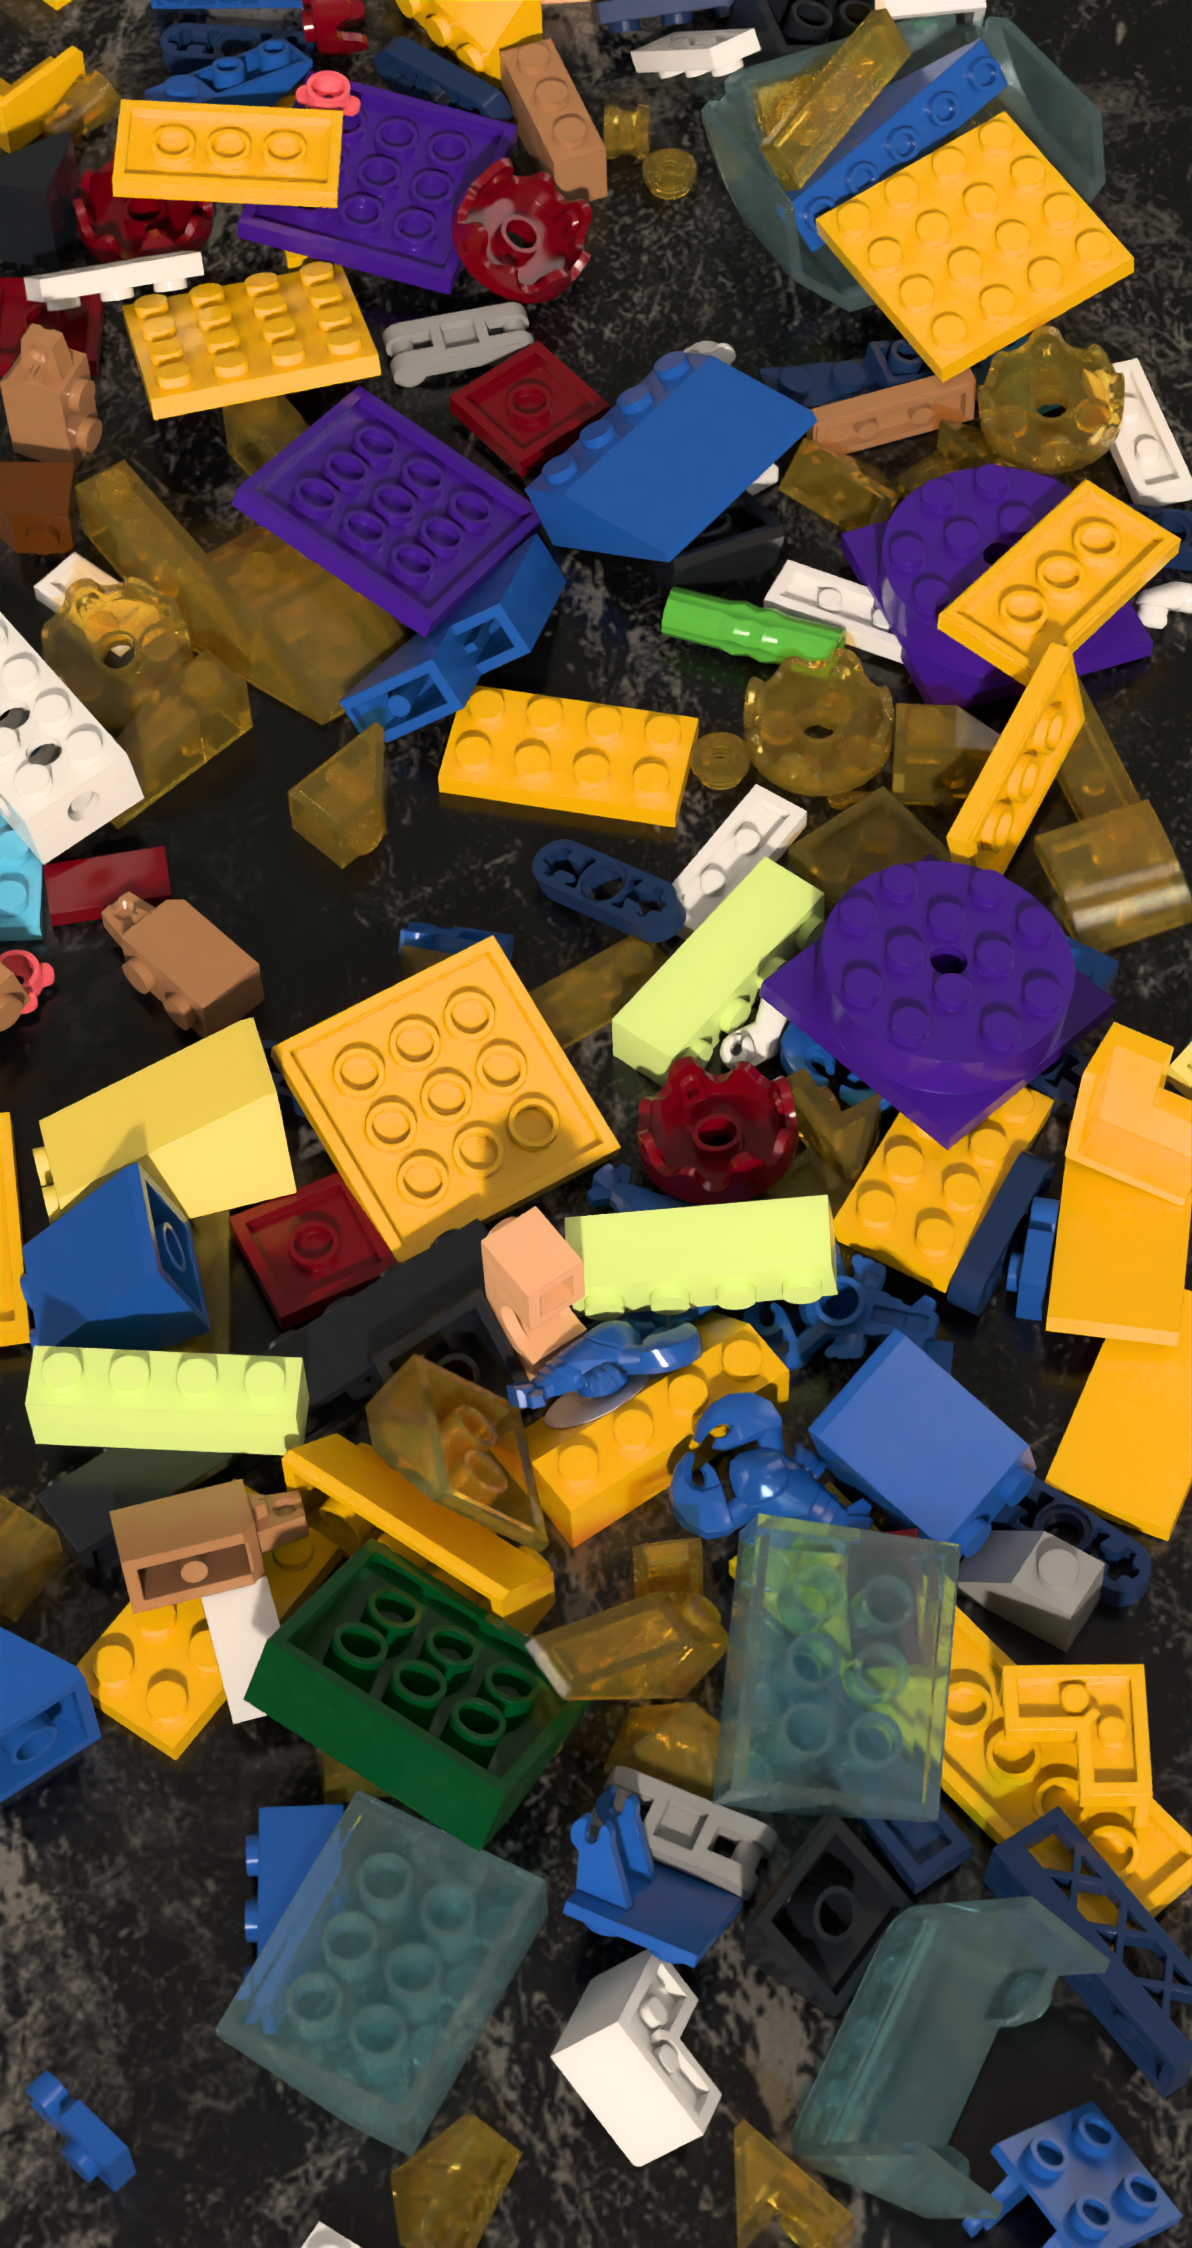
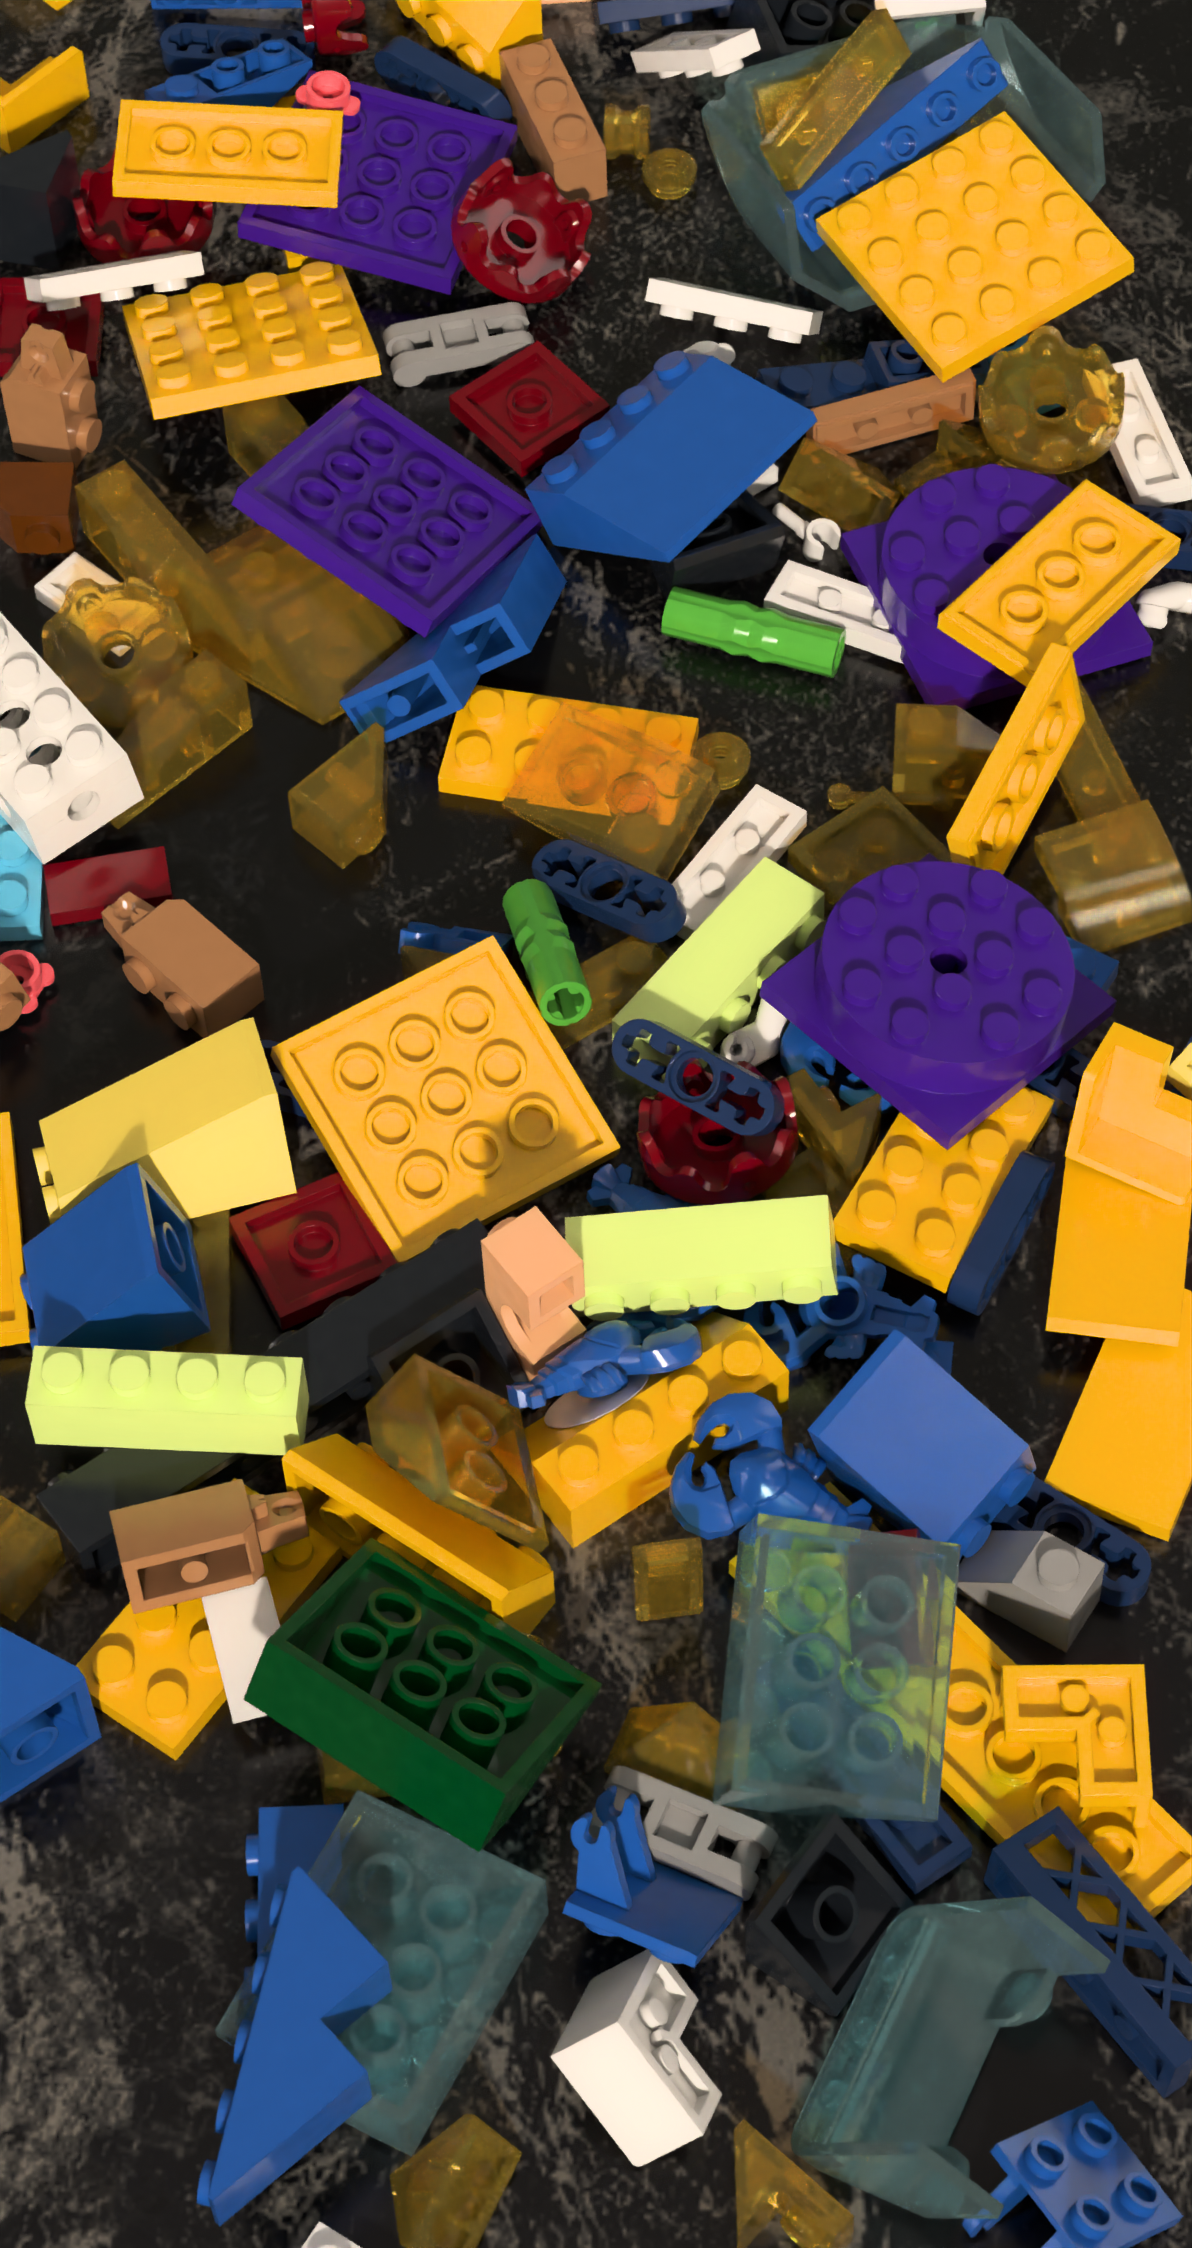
(82, 107): clear yellow cone -> none
(89, 2143): blue plate -> none
(294, 2069): none -> blue slope
(547, 952): none -> bright green axle
(614, 791): none -> clear yellow slope
(634, 1650): clear yellow slope -> none
(733, 310): none -> white plate
(744, 1083): none -> dark blue beam
(813, 532): none -> white hand
(823, 694): clear yellow plate -> none
(1030, 1270): blue plate -> none

